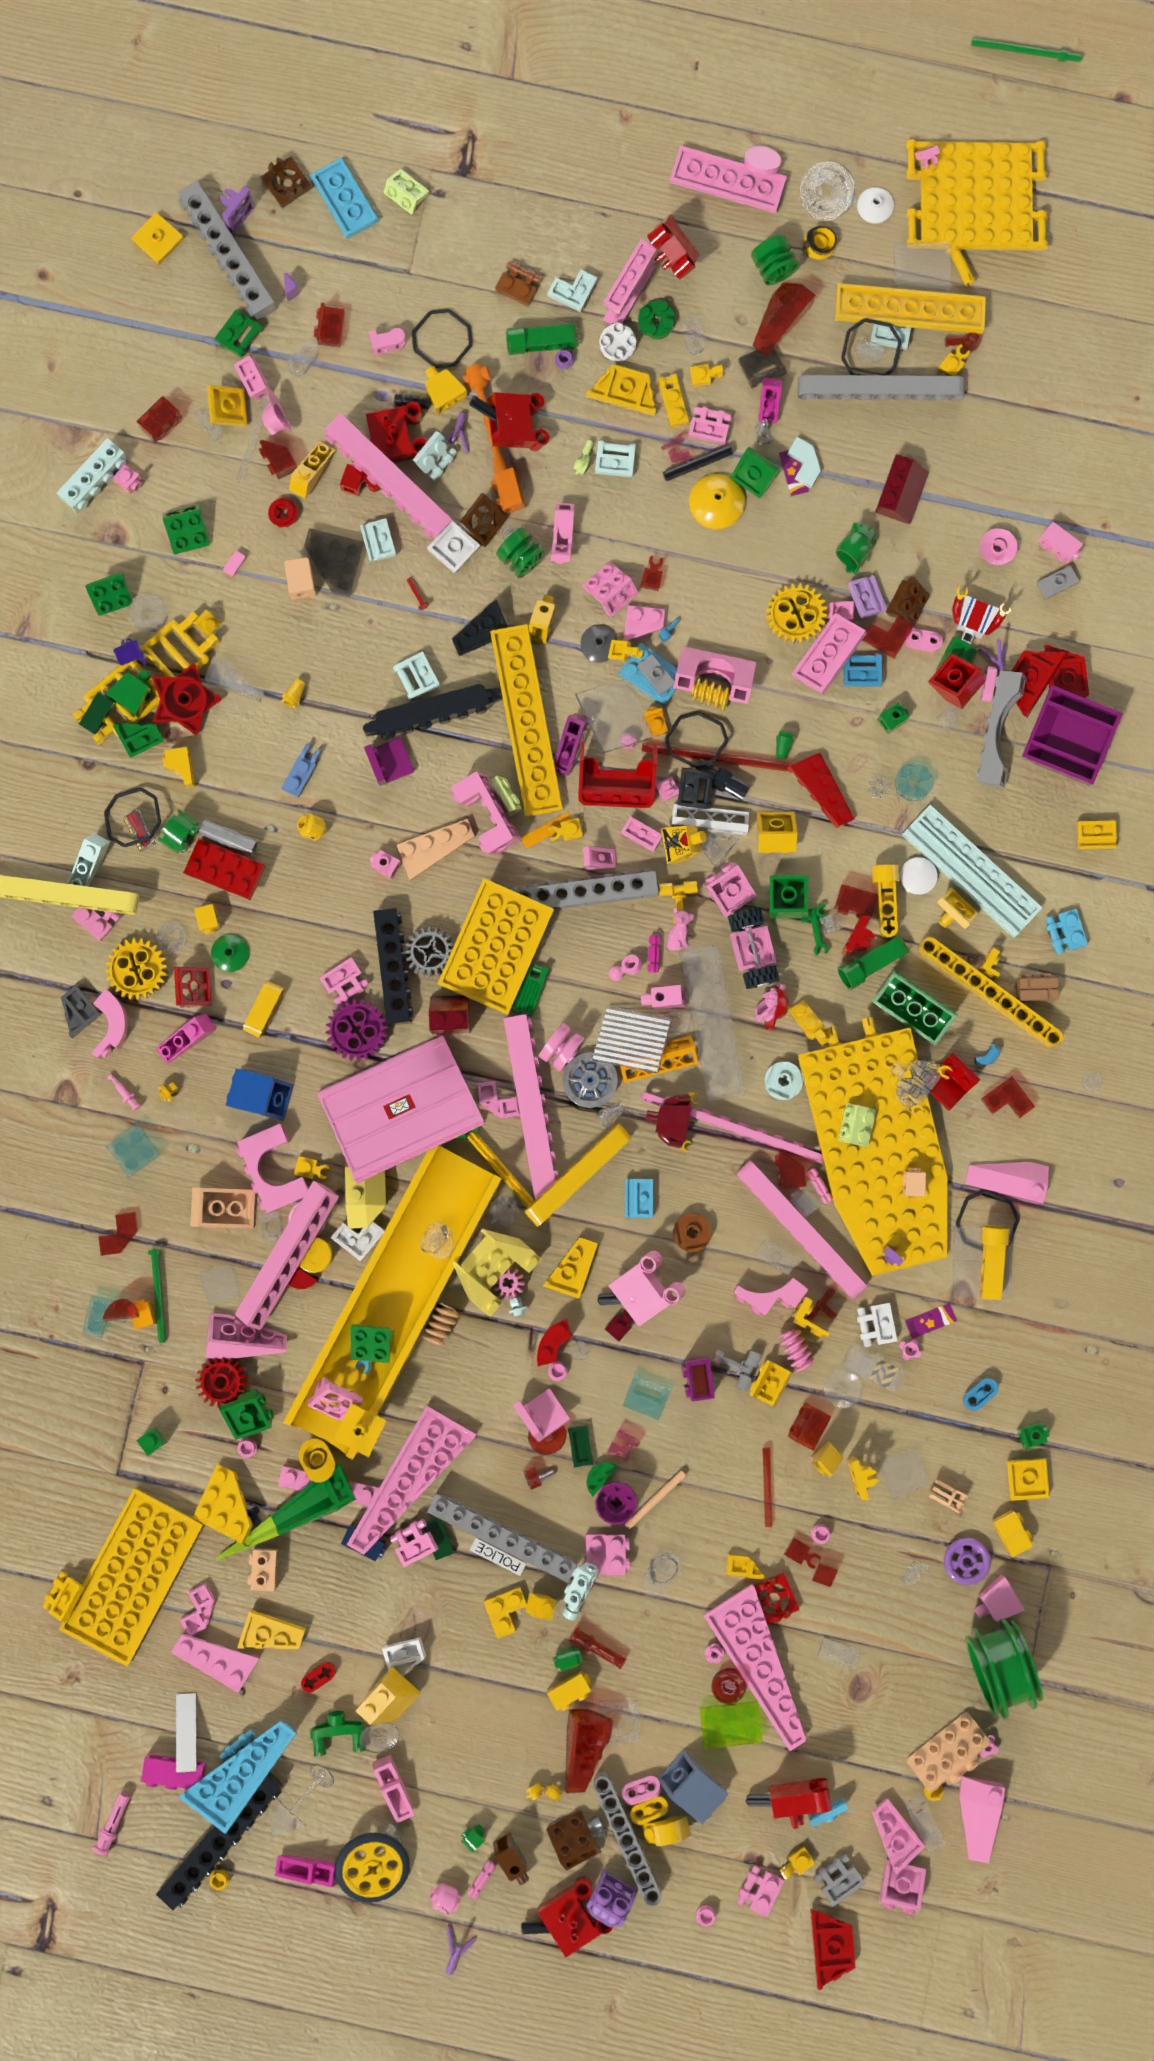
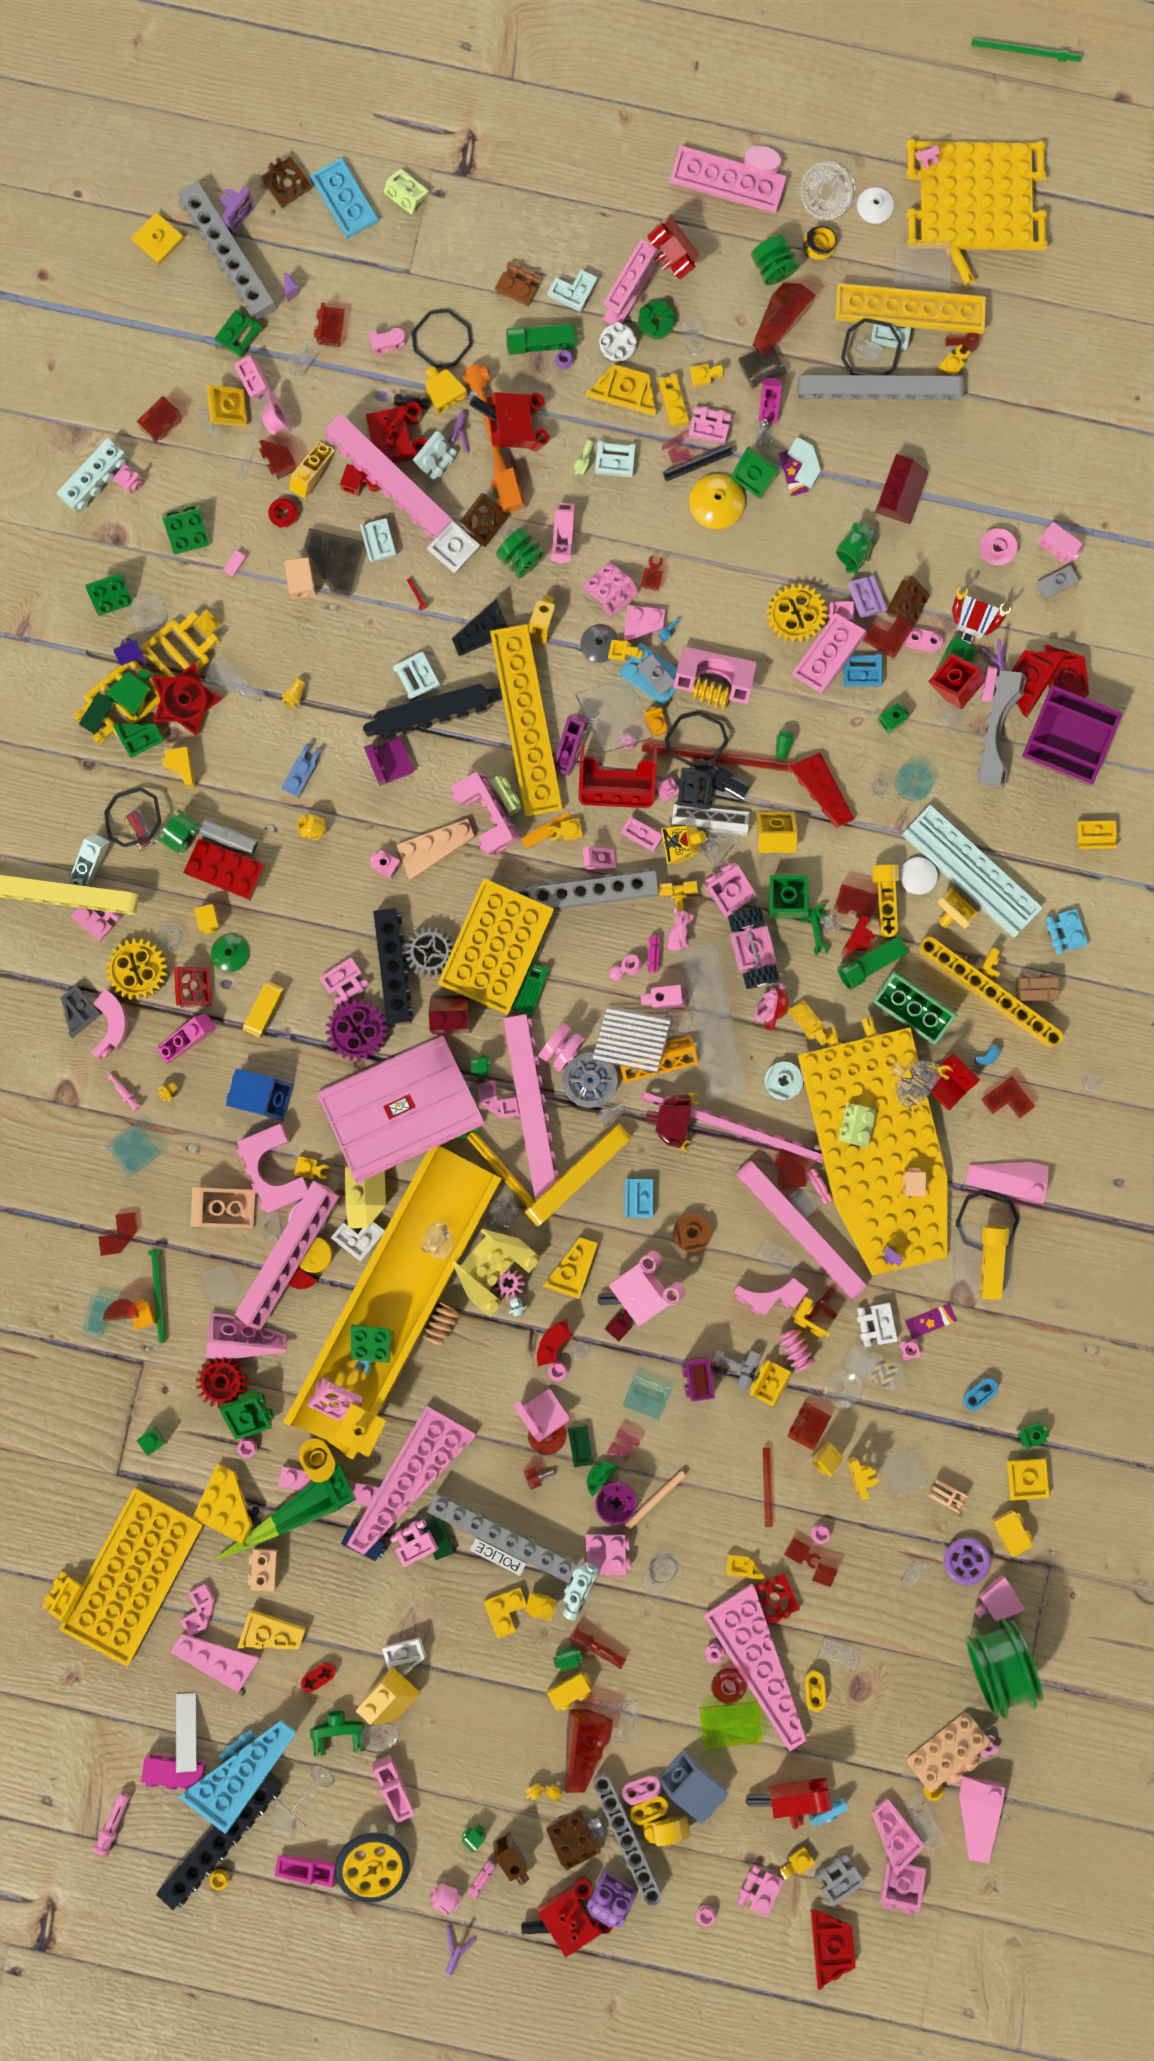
(481, 1066): none -> green plate
(815, 1690): none -> yellow plate

